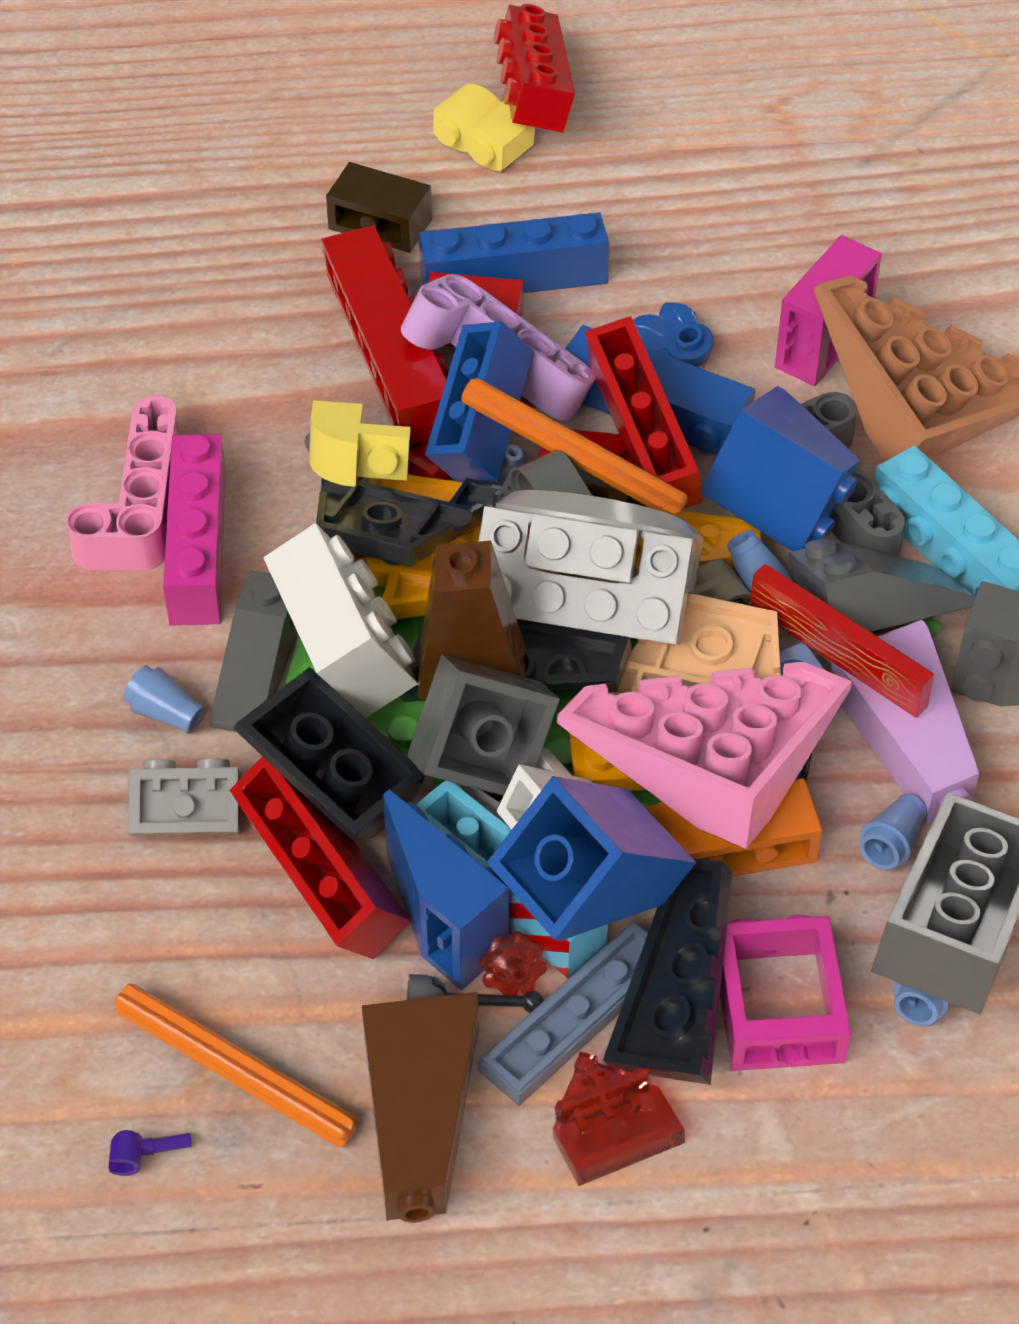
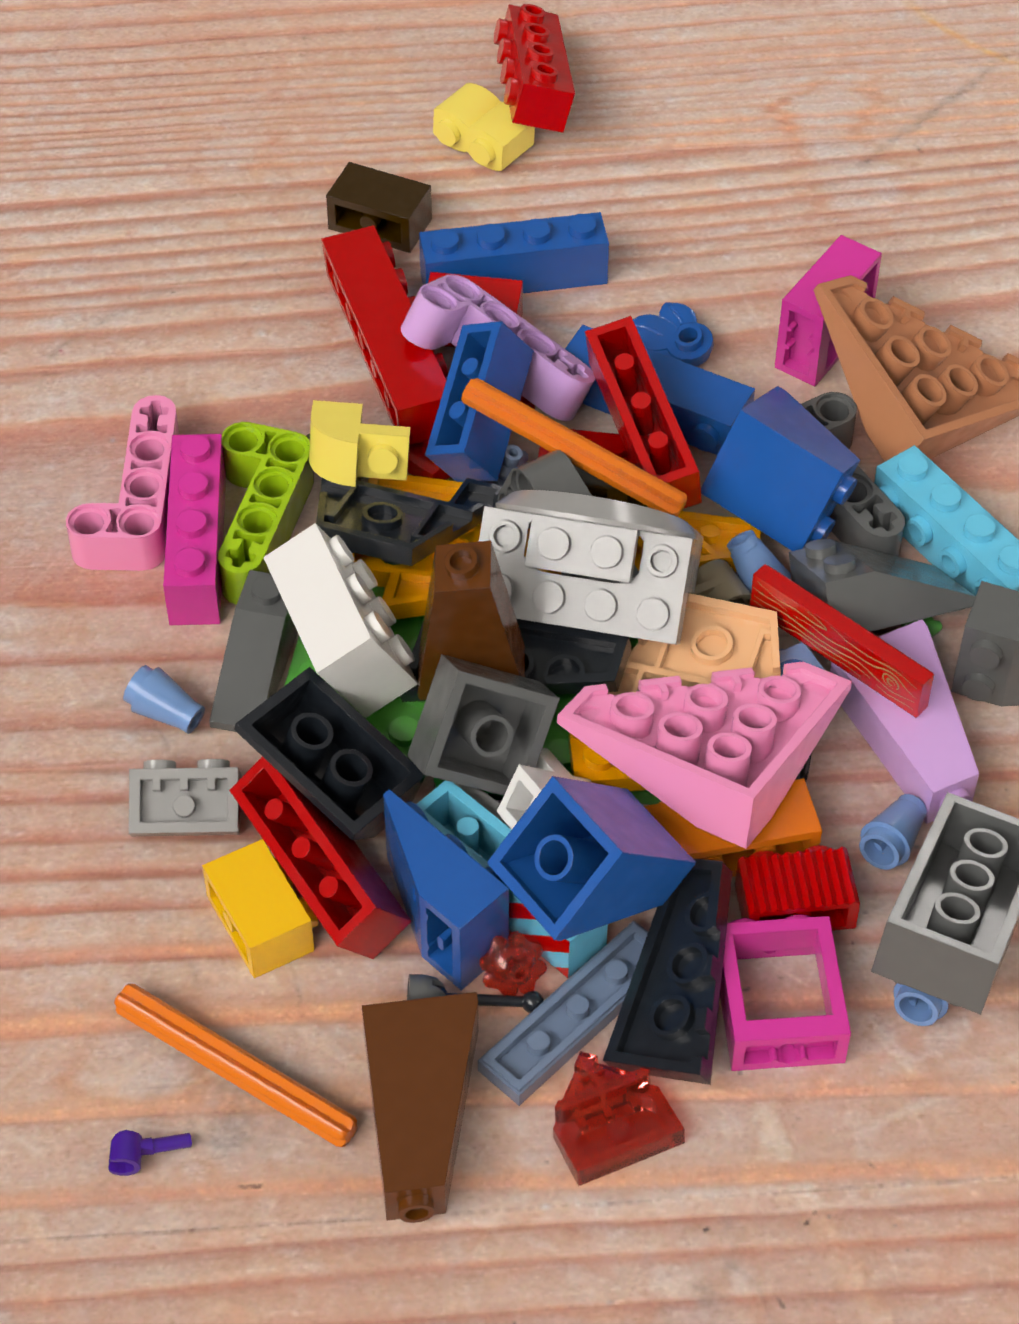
(259, 908): none -> yellow brick
(278, 481): none -> lime beam
(799, 883): none -> red brick

